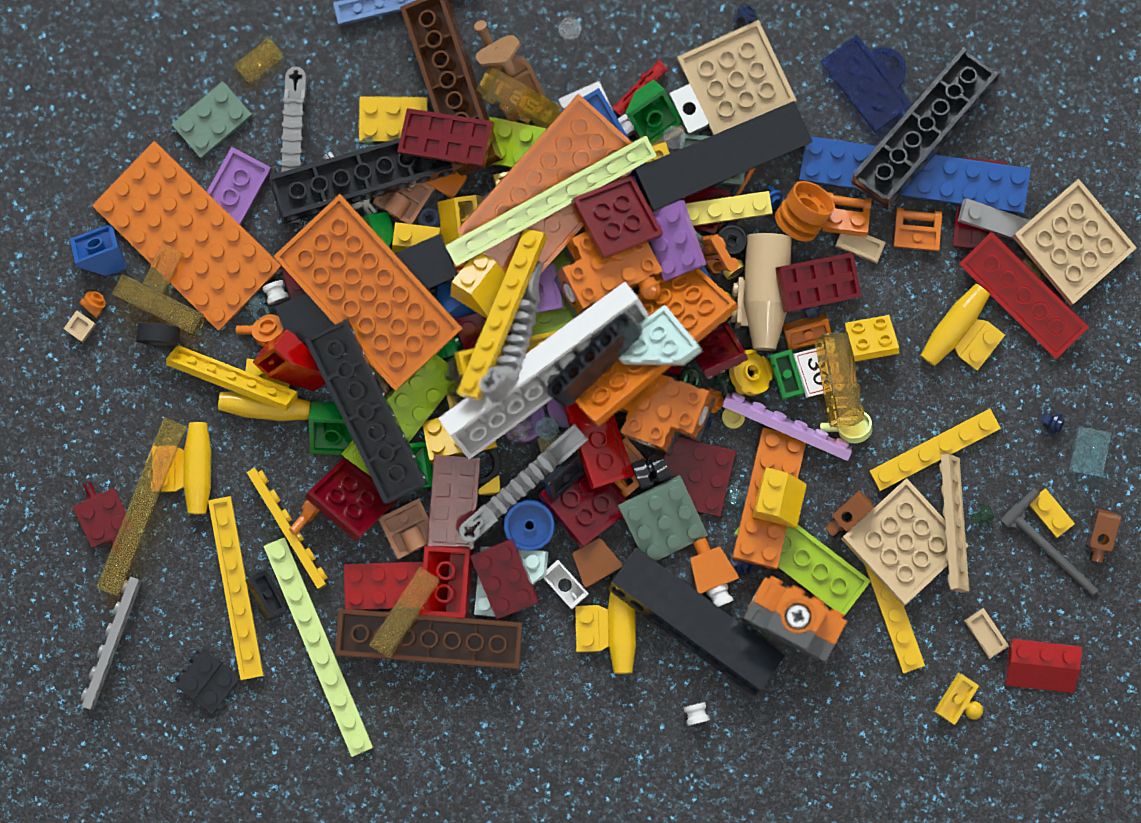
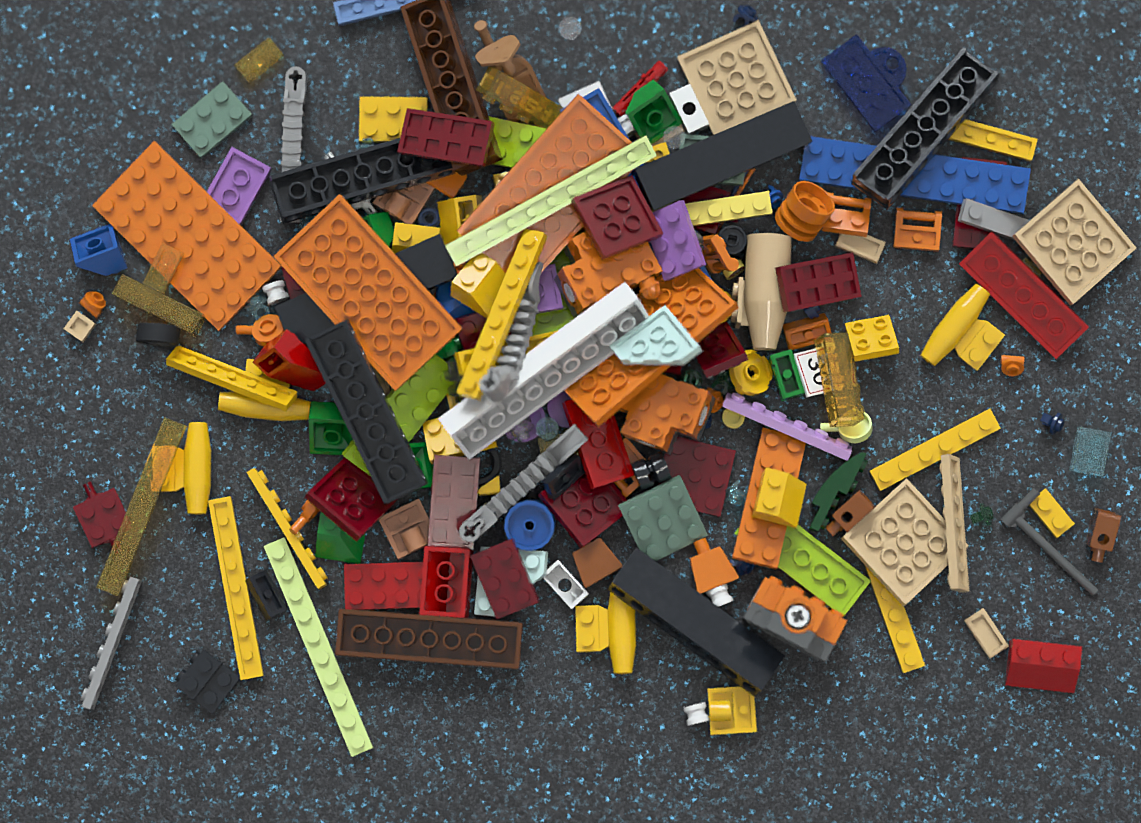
(336, 544): none -> green slope
(405, 612): clear yellow brick -> none
(594, 360): black beam -> none
(731, 710): none -> yellow plate
(839, 482): none -> dark green slope
(958, 699): yellow plate -> none
(995, 140): none -> yellow plate
(1012, 365): none -> orange plate

